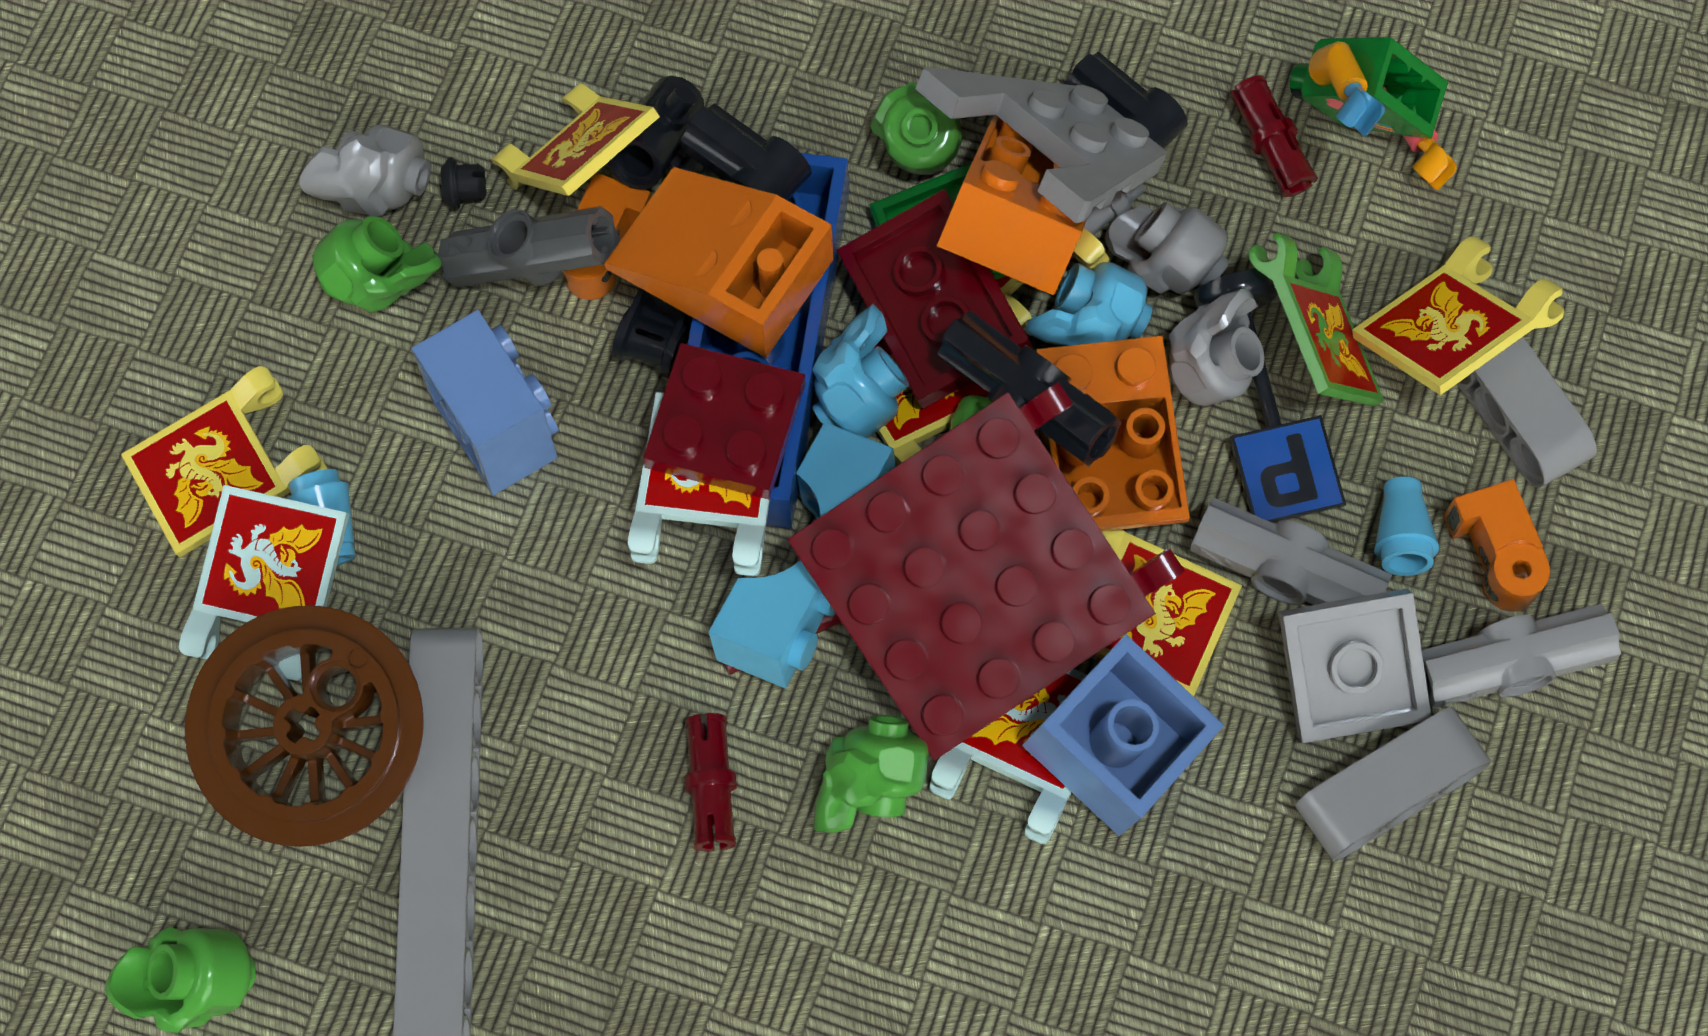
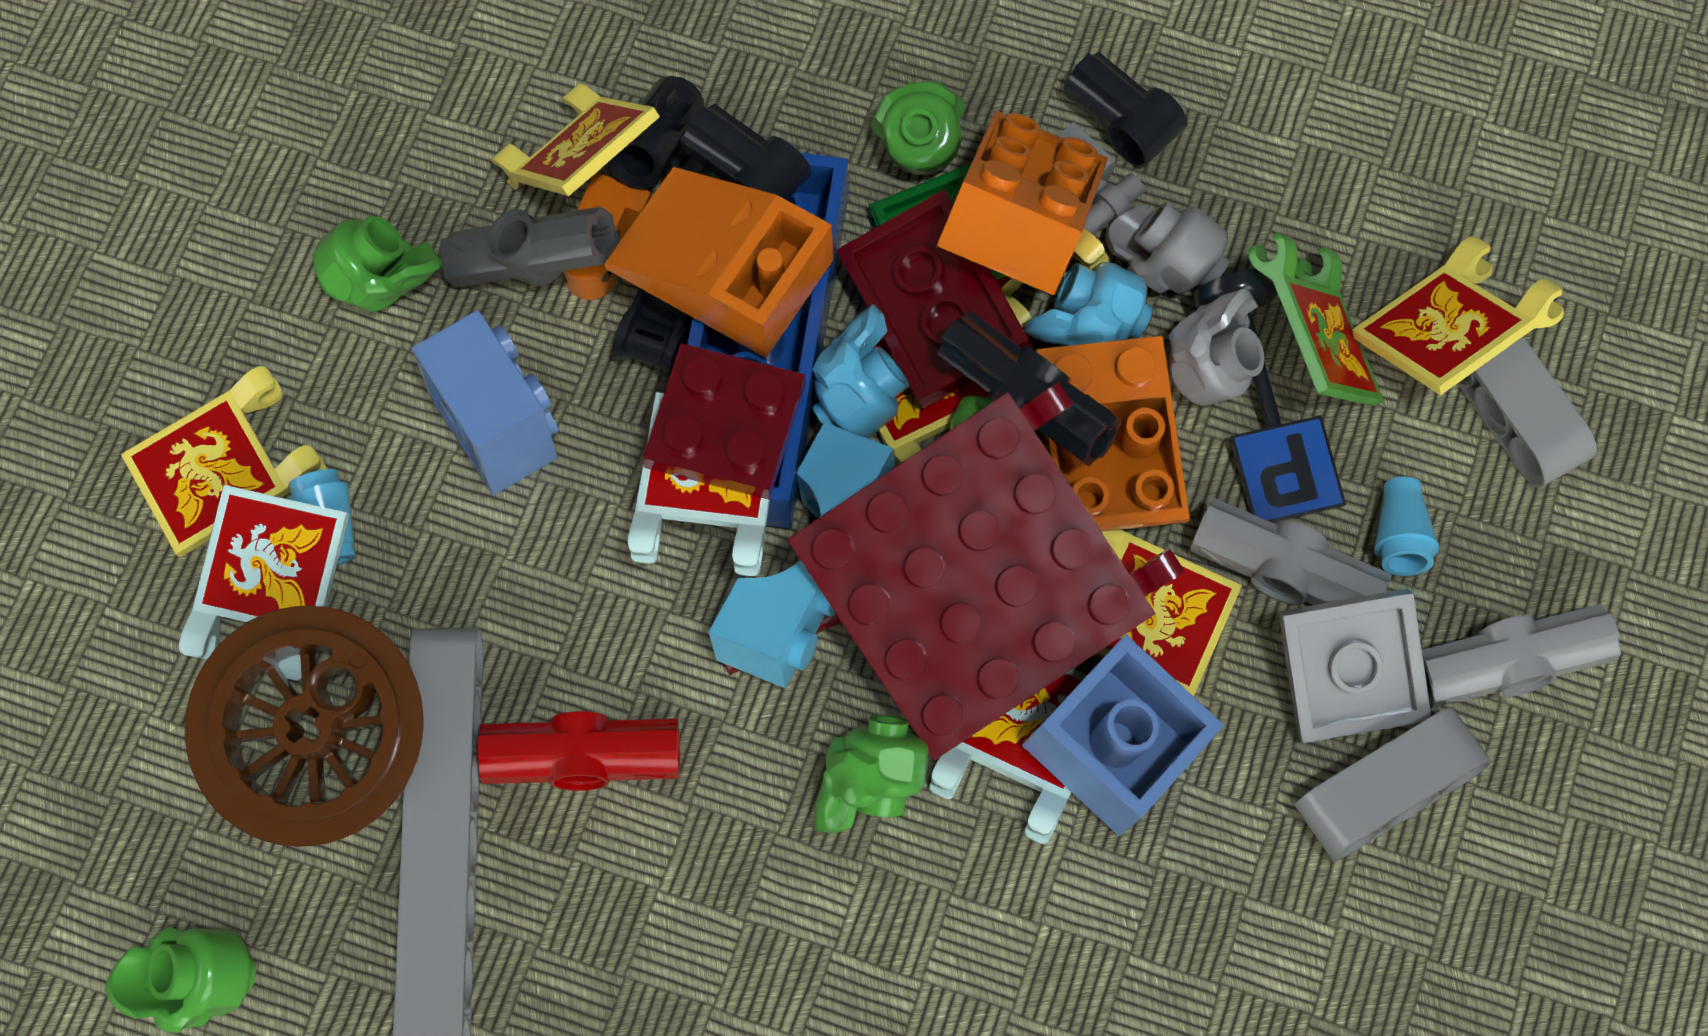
(369, 171): light grey head -> none
(462, 183): black piece -> none
(579, 751): none -> red piece
(710, 782): dark red pin -> none
(1067, 123): light grey wing -> none
(1273, 136): dark red pin -> none
(1378, 89): torso -> none
(1504, 543): orange leg -> none

